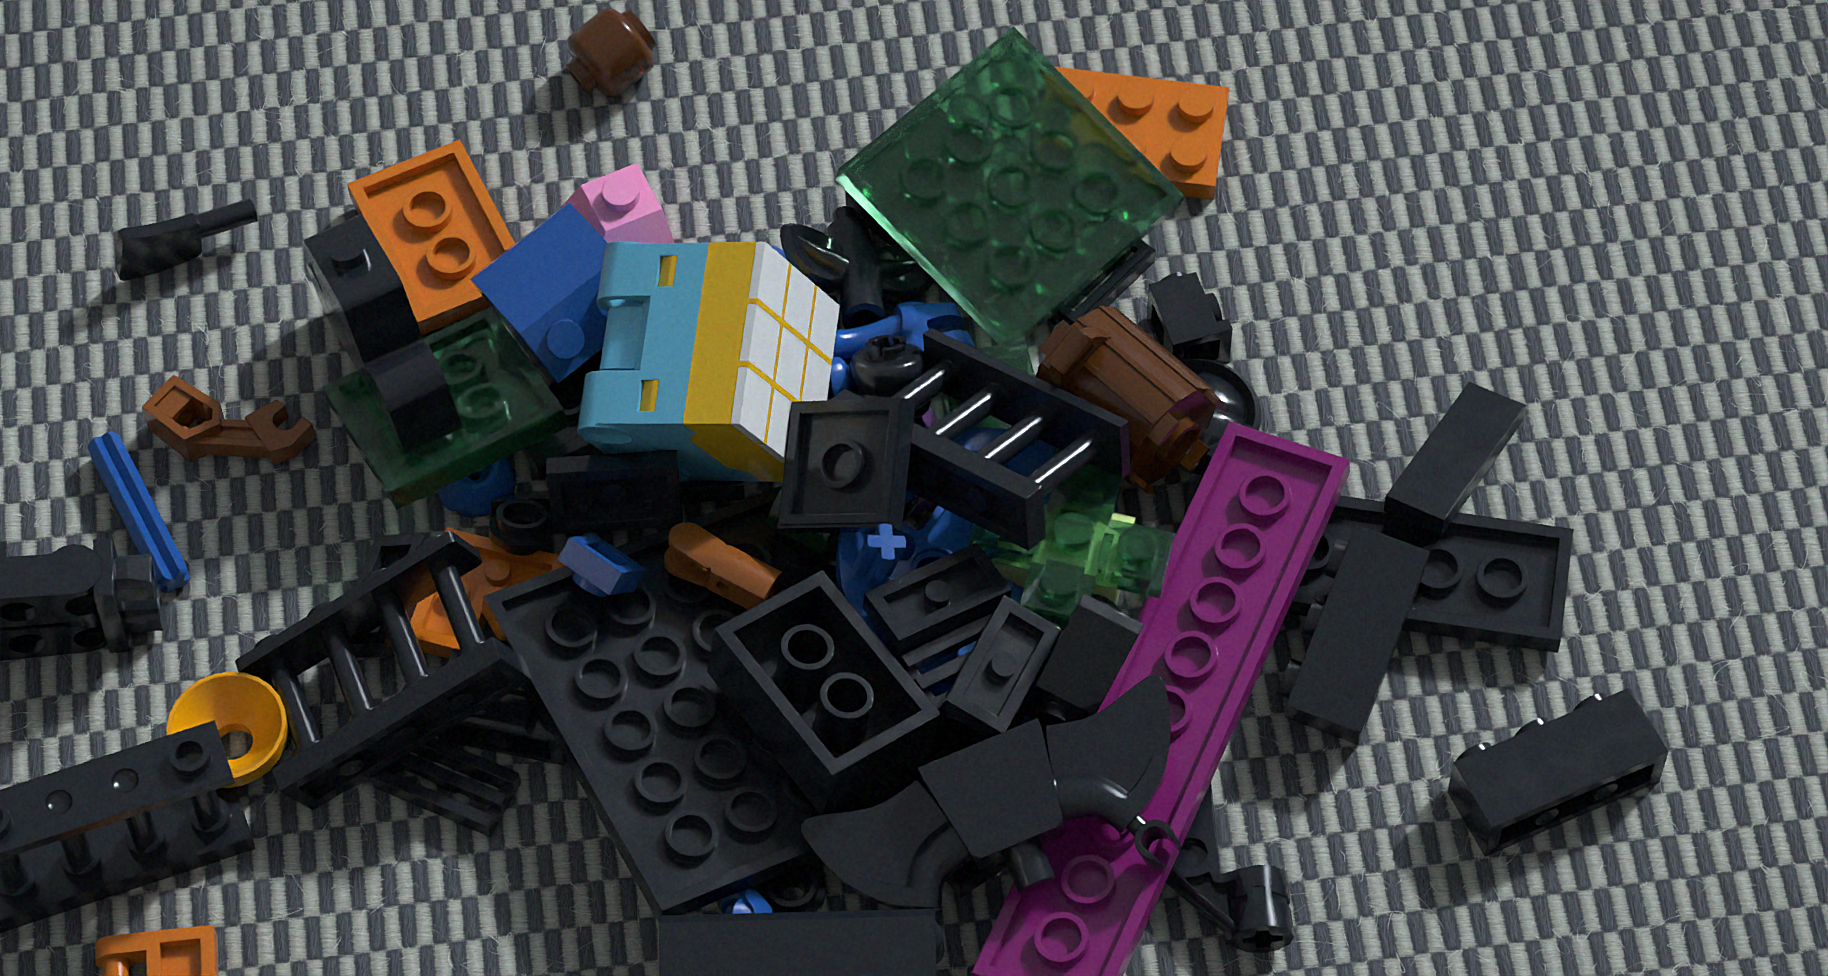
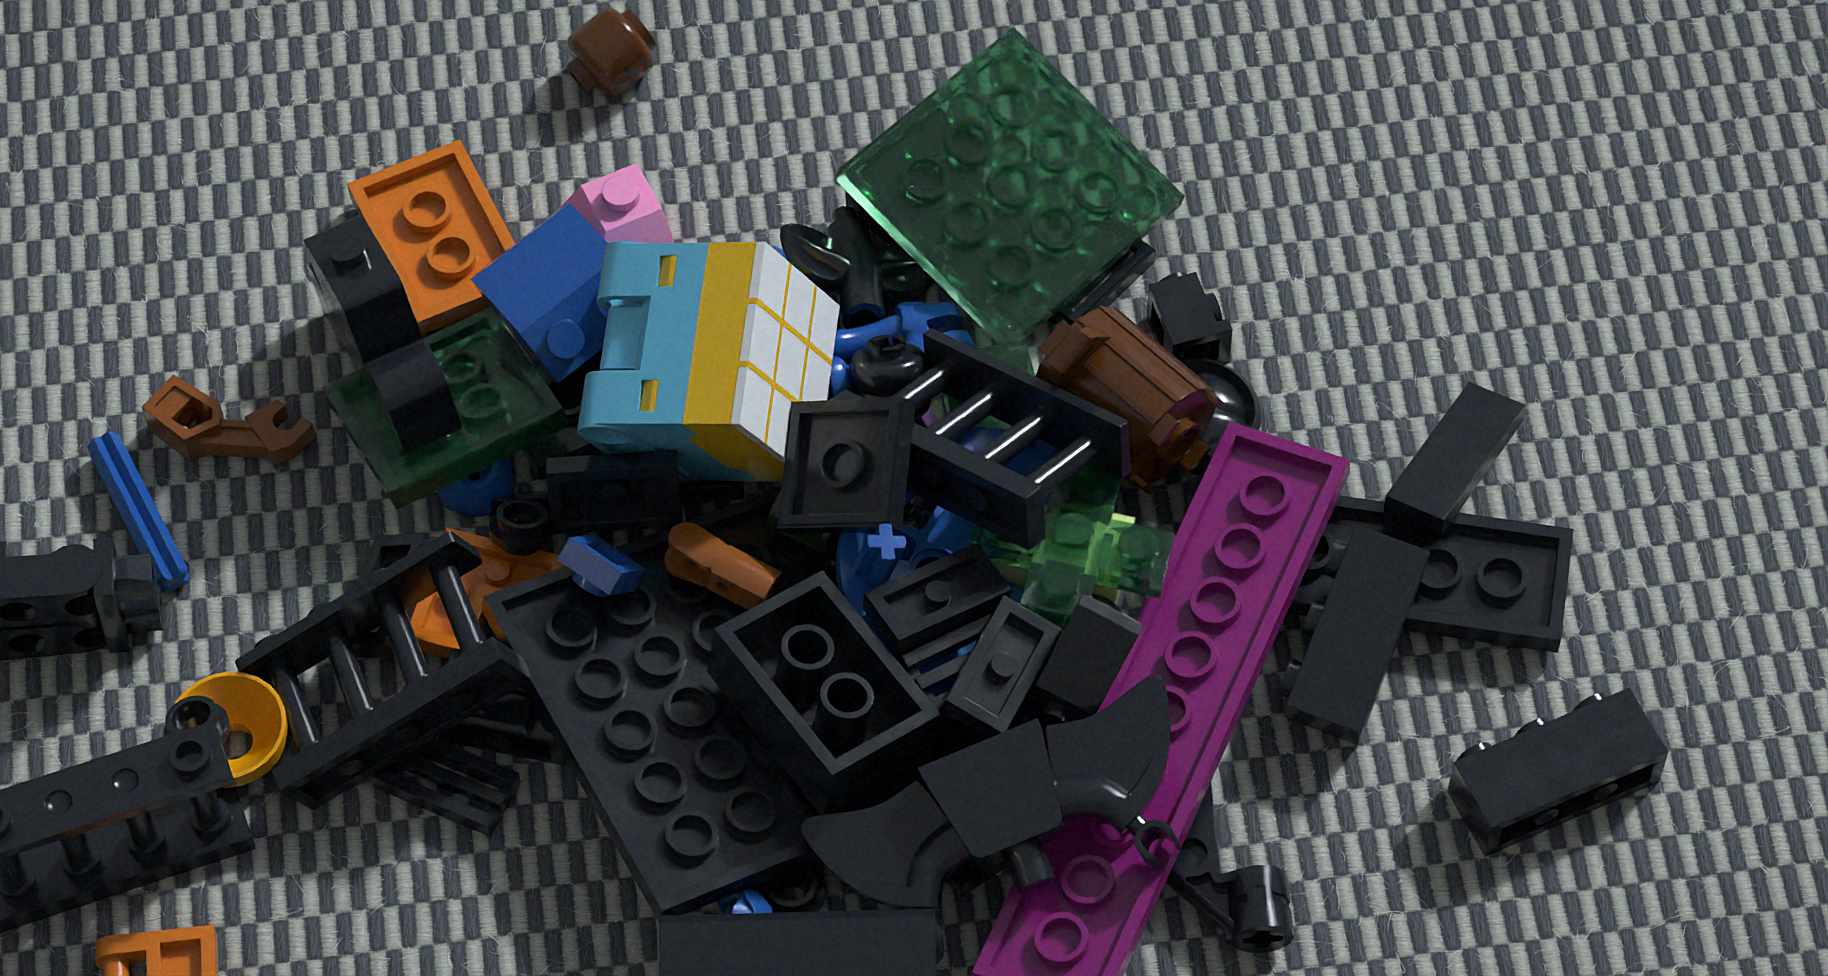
(172, 242): black piece -> none
(194, 712): none -> black plate
(1167, 120): orange plate -> none

